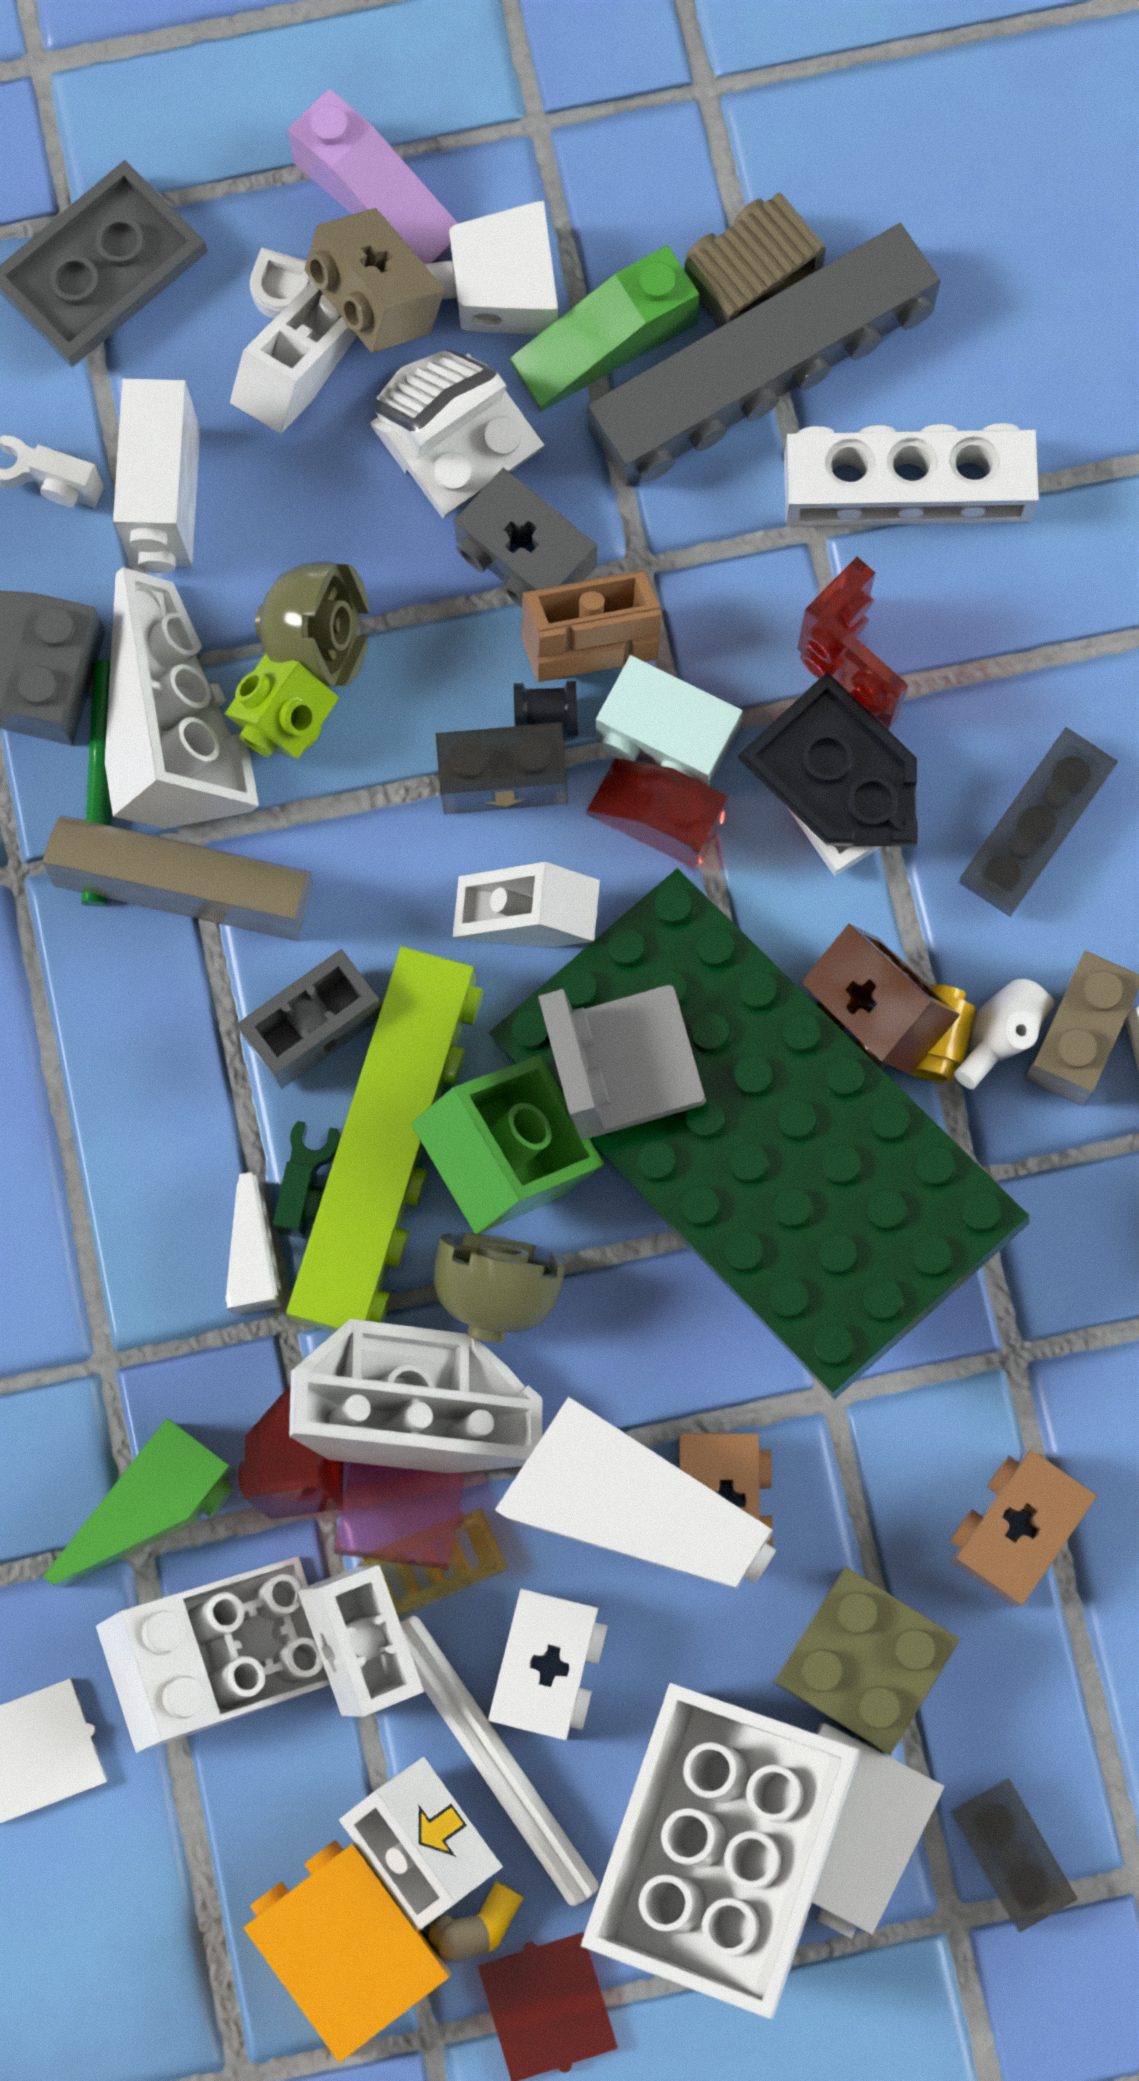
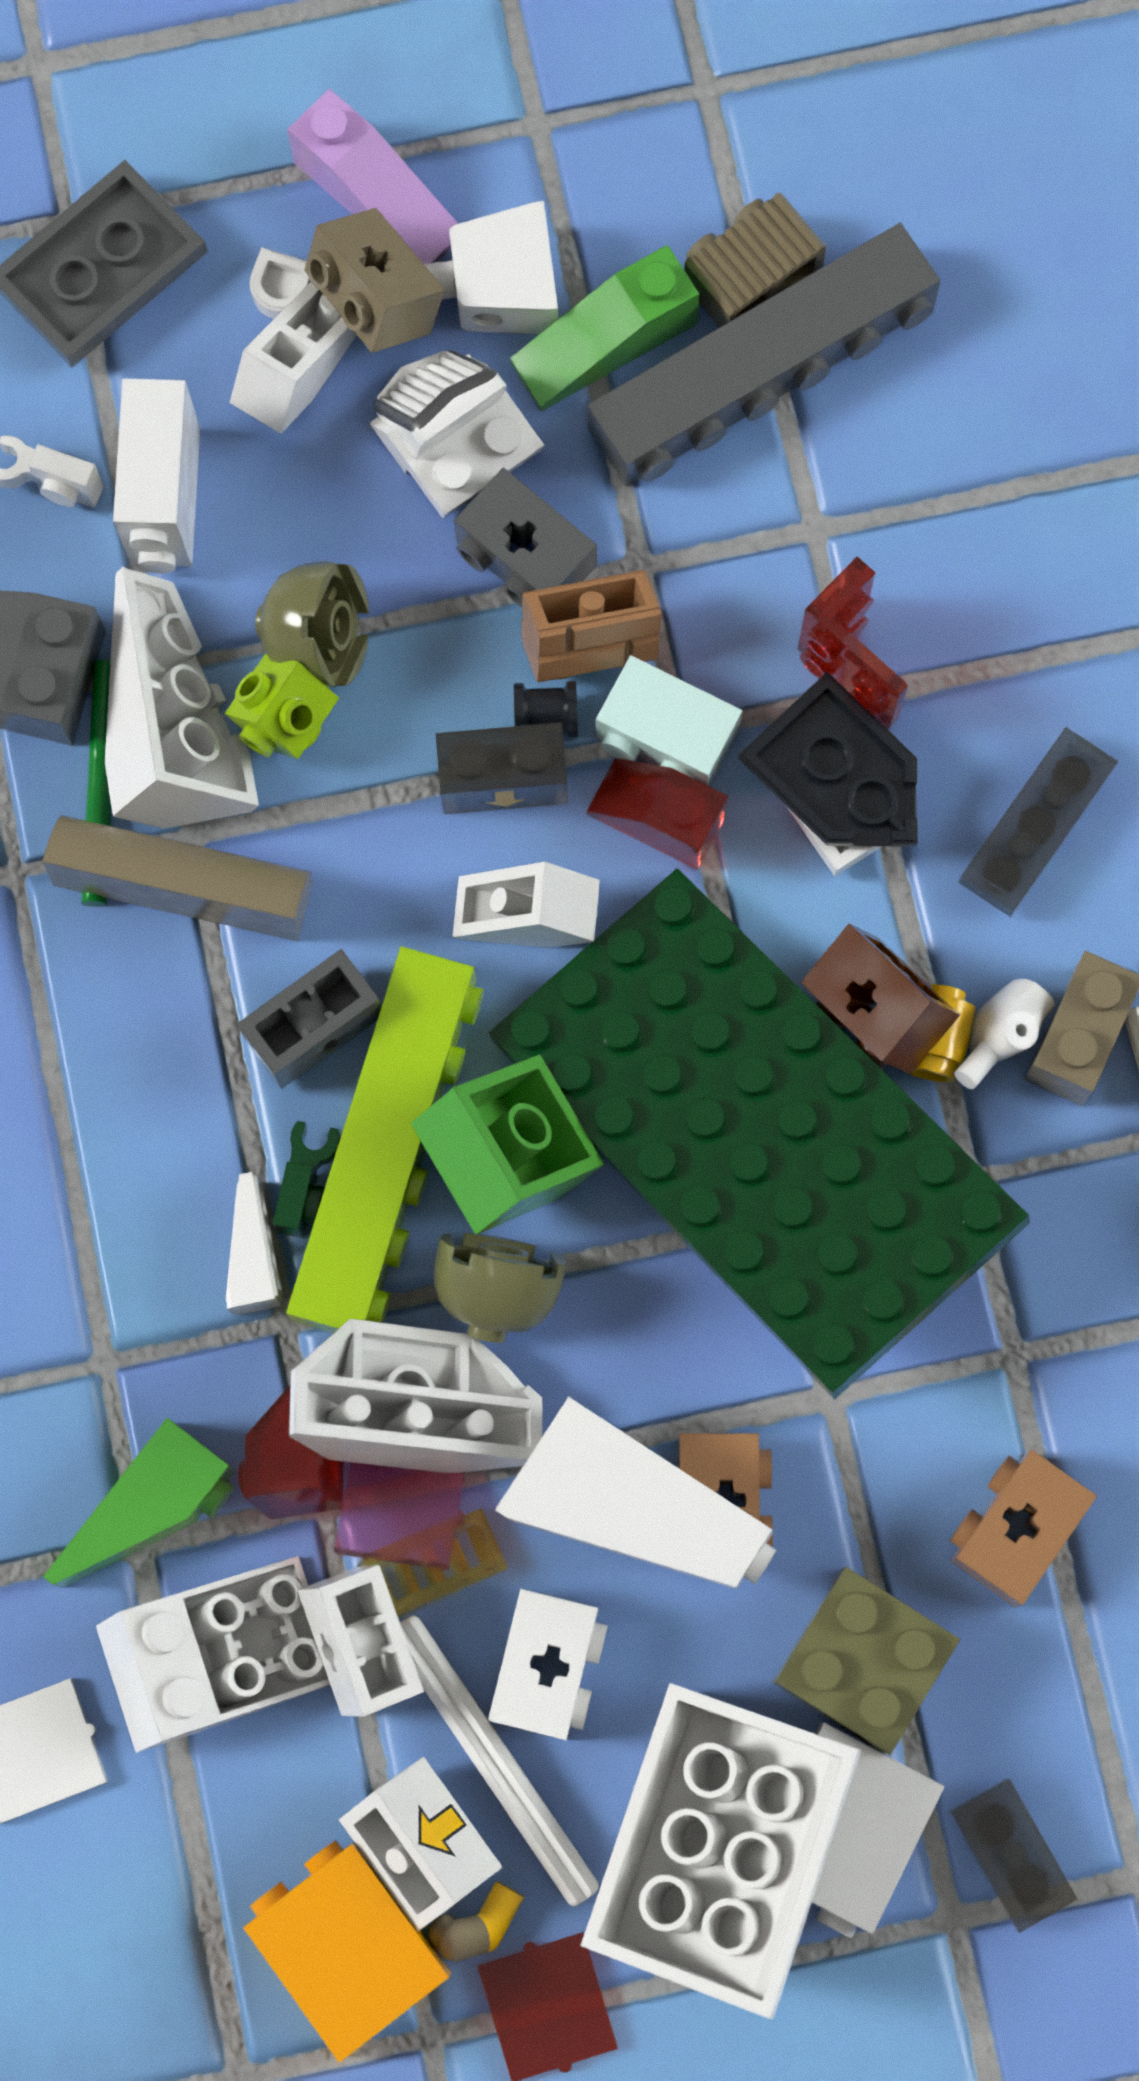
(622, 1060): light grey bracket -> none
(884, 498): white brick -> none

